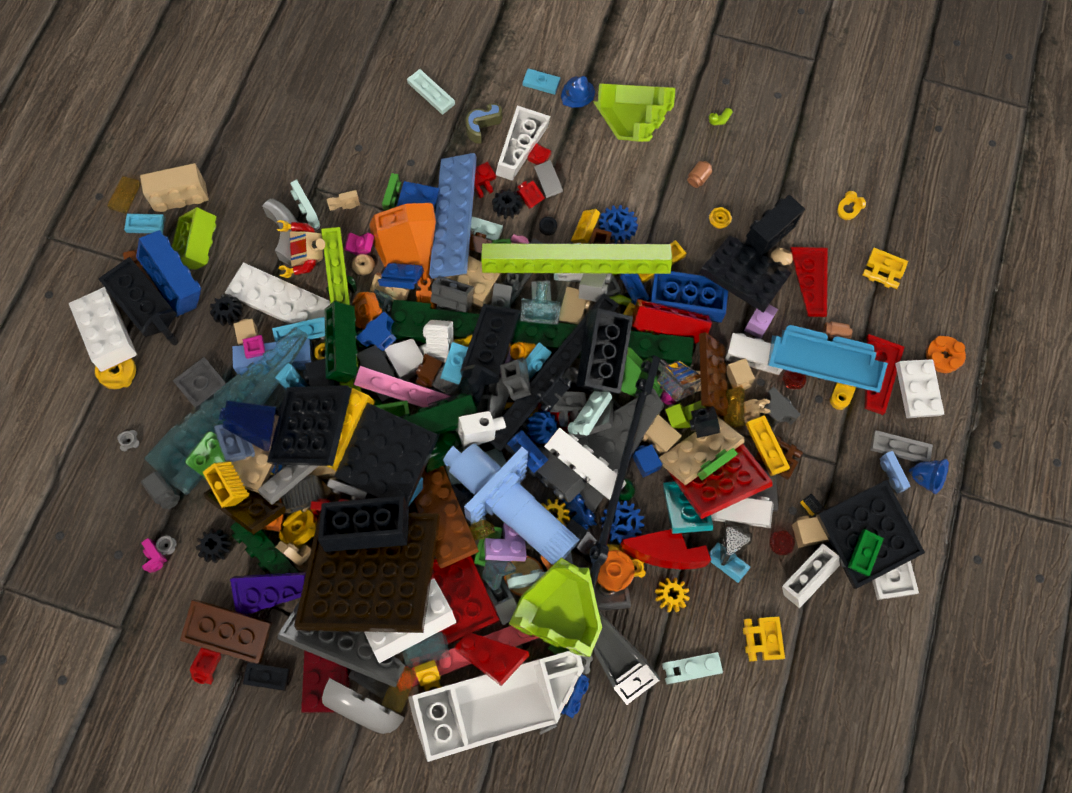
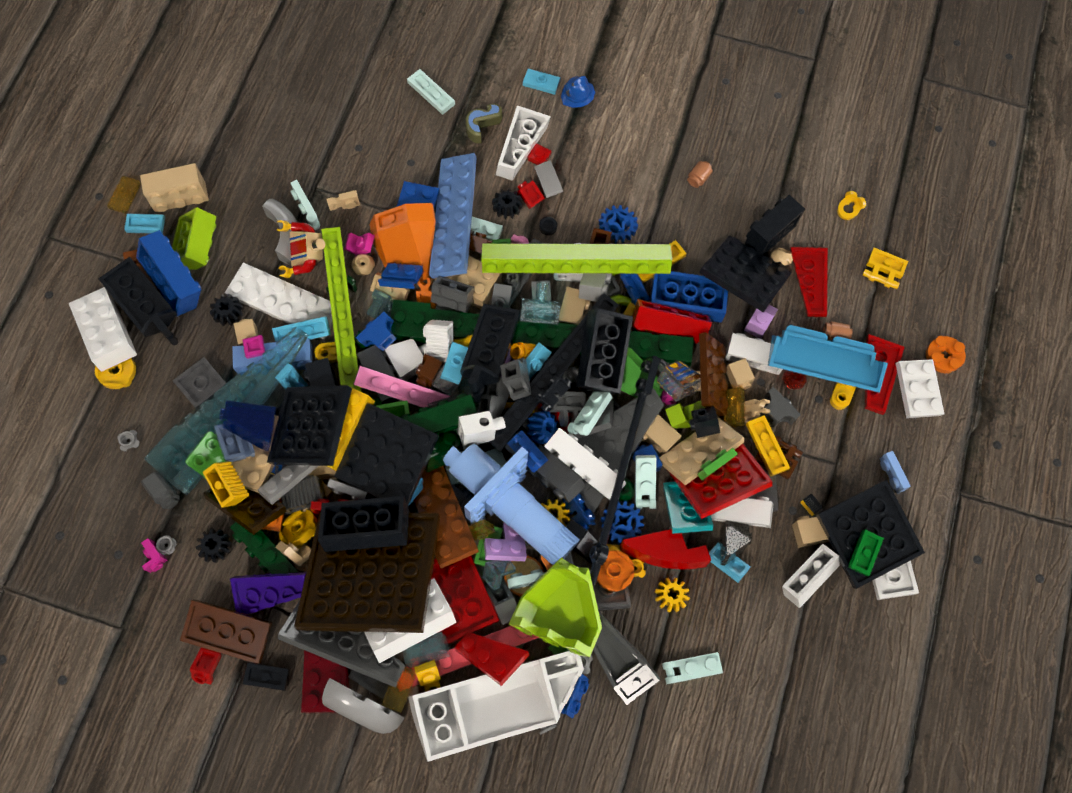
(340, 342): dark green brick -> none
(366, 308): orange plate -> none
(394, 187): bright green plate -> none
(483, 176): red hinge -> none
(585, 226): yellow plate -> none
(634, 110): lime panel -> none
(645, 481): none -> light aqua plate
(716, 119): lime arm -> none
(722, 213): yellow plate -> none
(770, 639): yellow plate -> none
(786, 538): clear red plate -> none
(901, 446): light grey plate -> none
(930, 474): blue piece -> none

